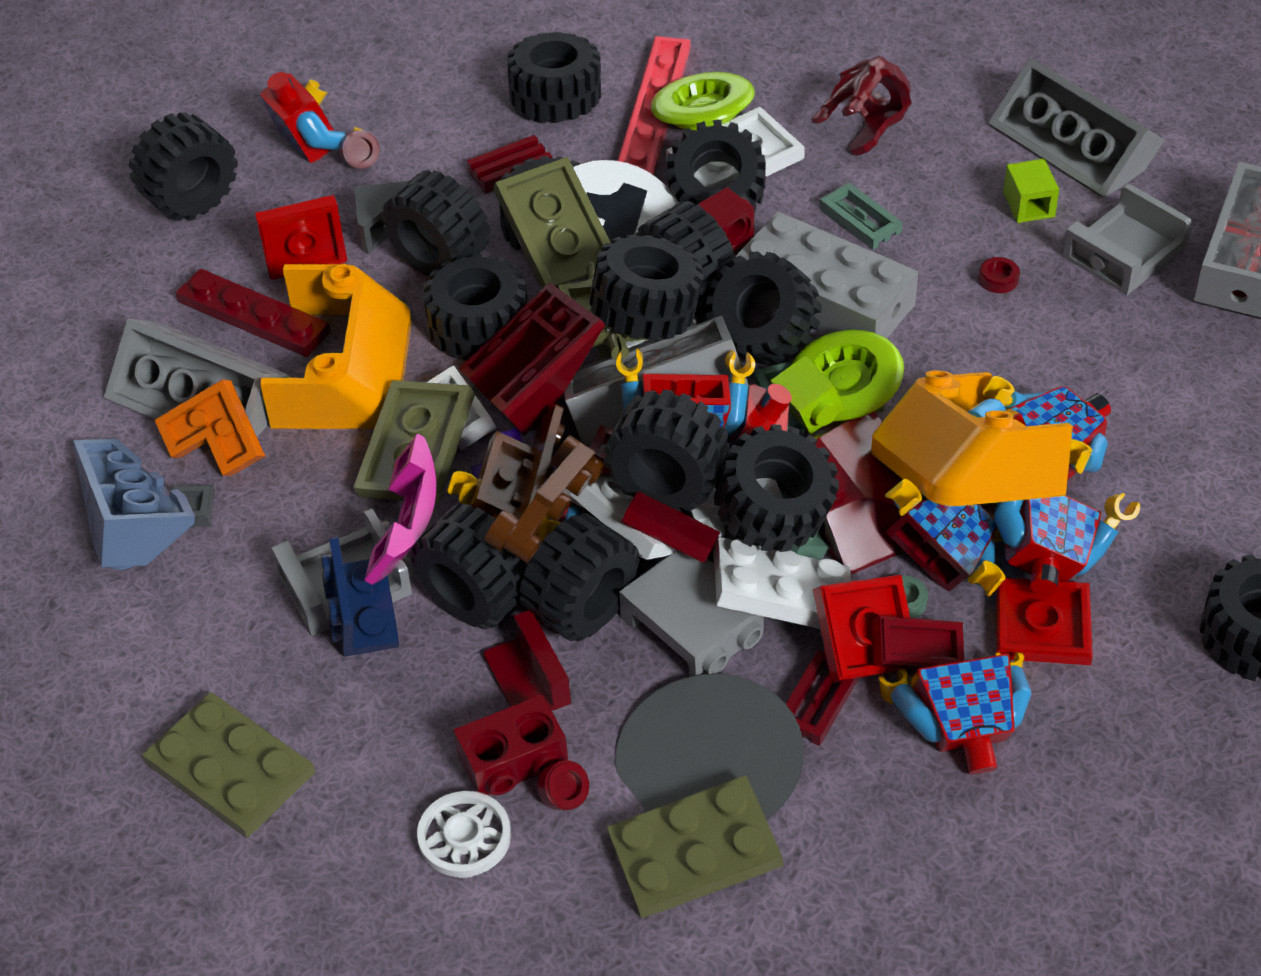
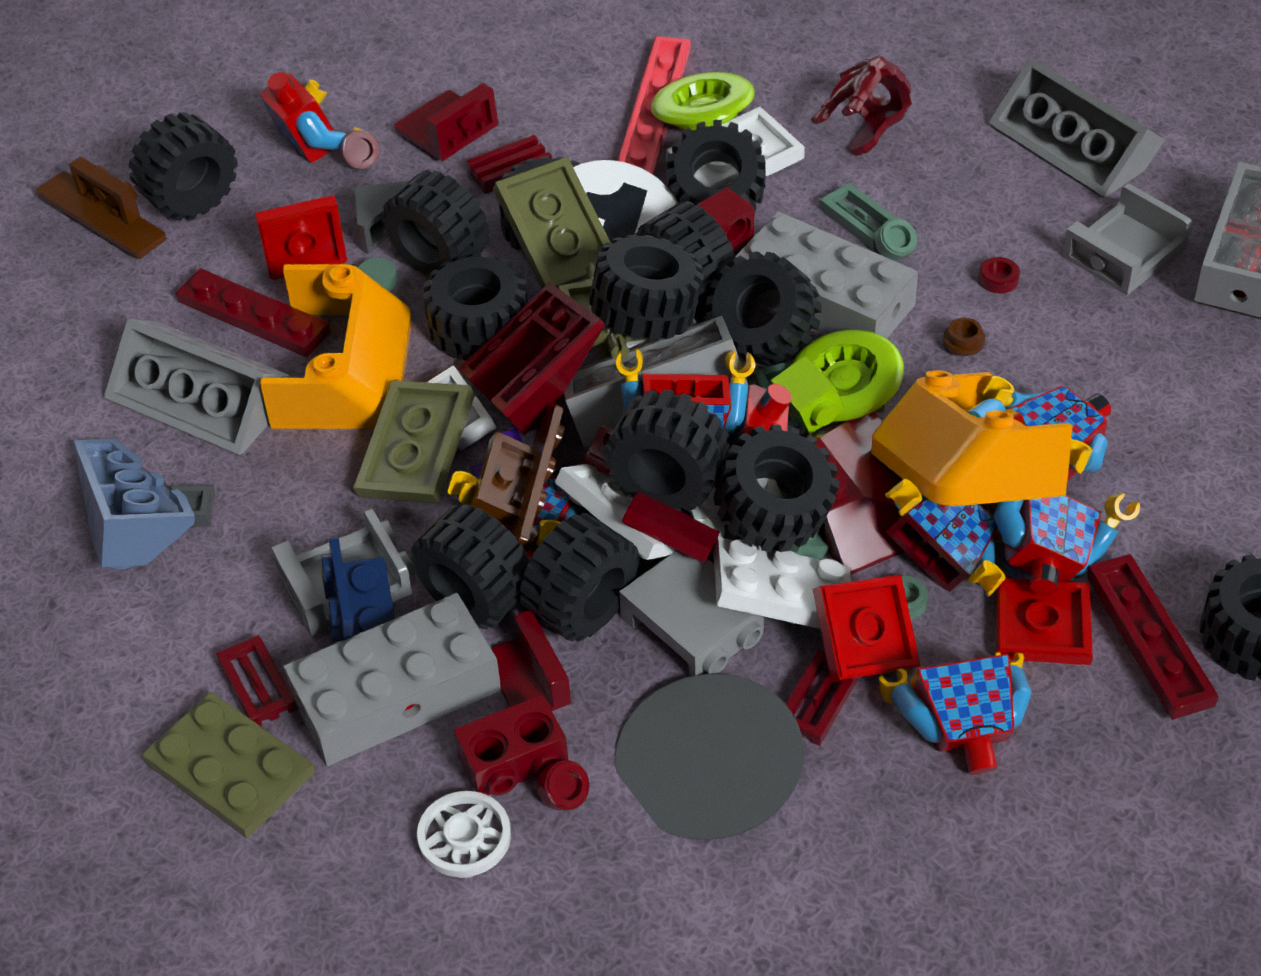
(102, 206): none -> reddish brown bracket
(213, 418): orange plate -> none
(269, 709): none -> dark red tile
(381, 270): none -> sand green tile
(392, 678): none -> light grey brick
(416, 482): dark pink slope -> none
(450, 121): none -> dark red bracket
(554, 76): black tyre -> none
(574, 470): reddish brown plate -> none
(695, 846): olive plate -> none
(896, 239): none -> sand green tile
(916, 642): dark red tile -> none
(964, 337): none -> reddish brown plate
(1031, 190): lime brick -> none
(1152, 637): none -> dark red plate

